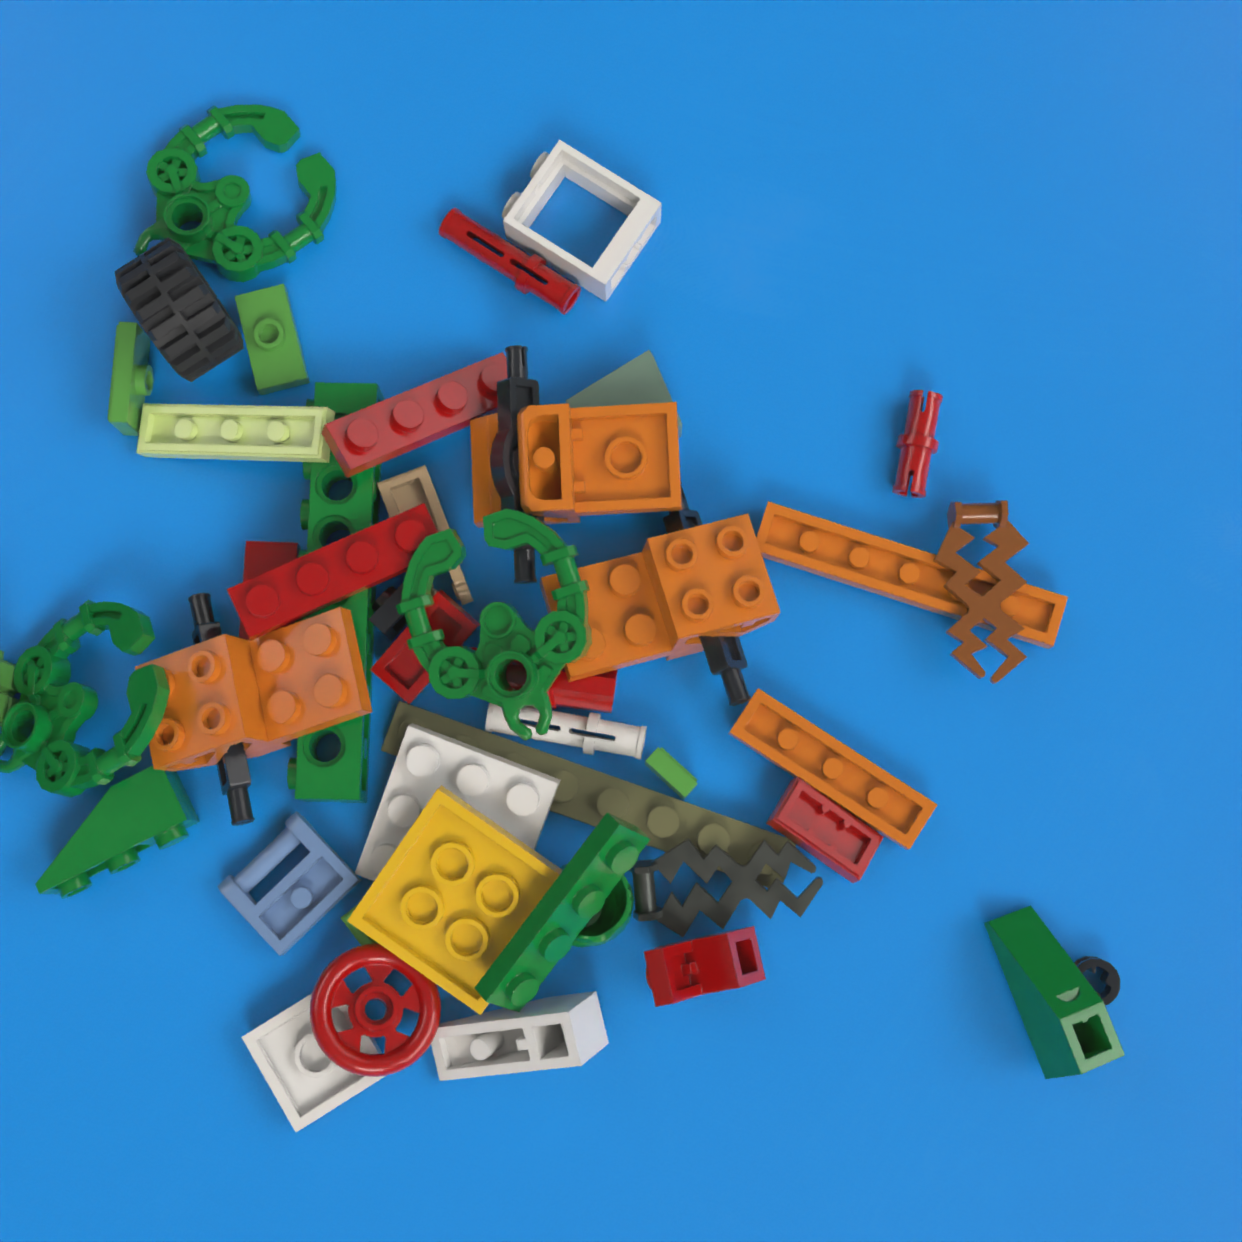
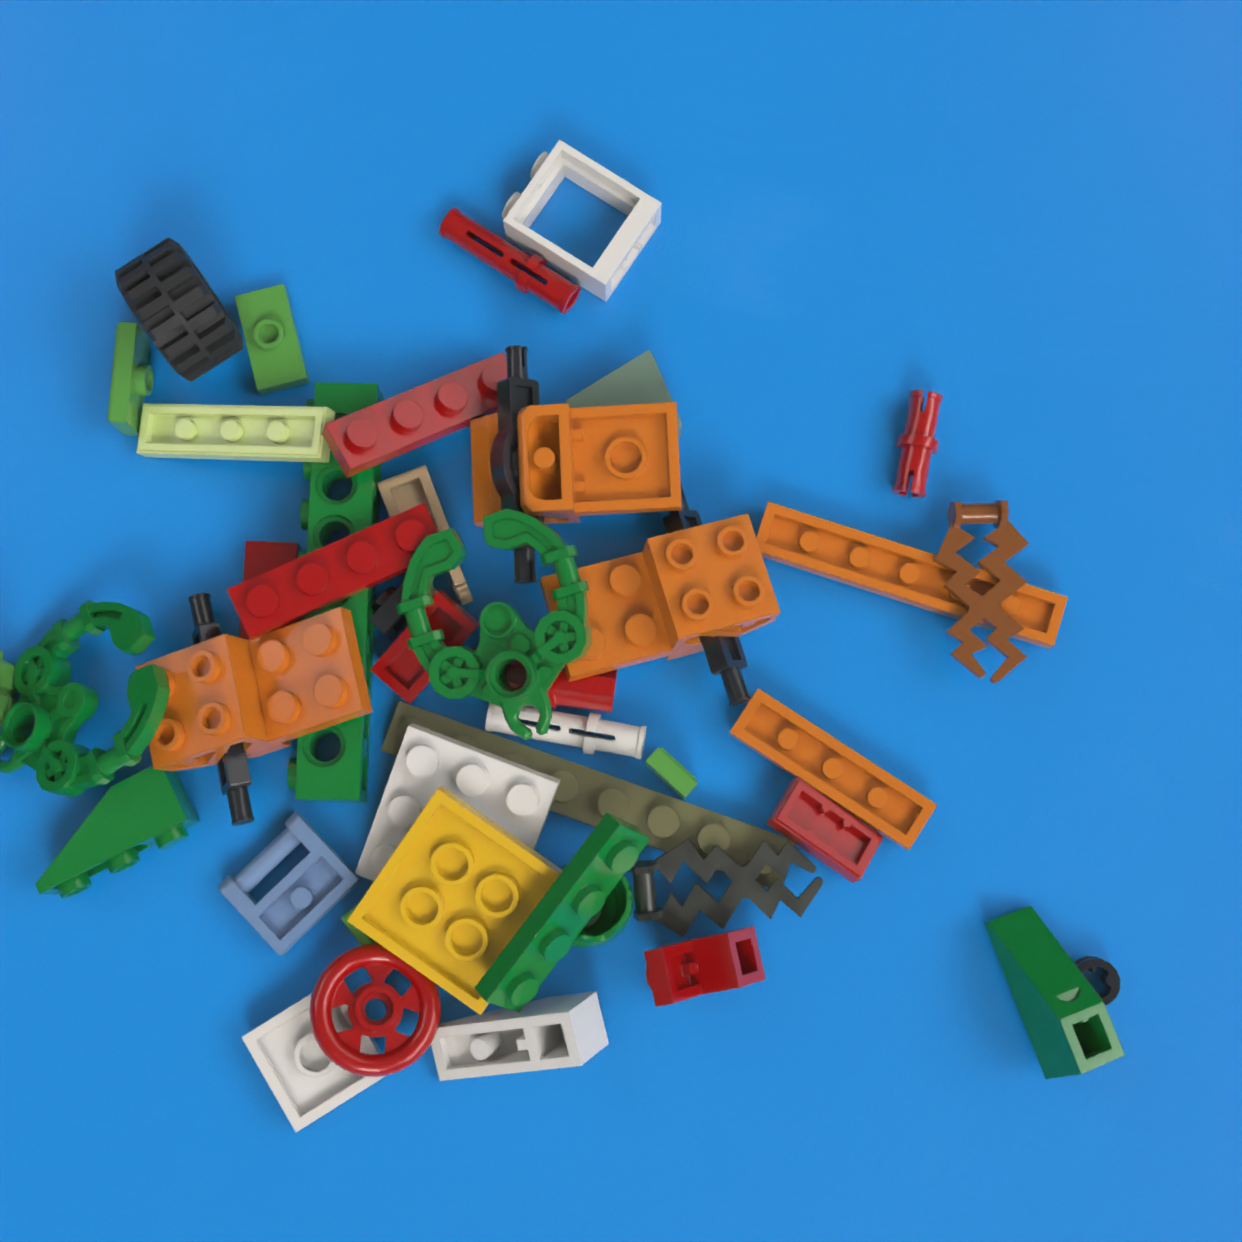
(221, 203): green piece -> none

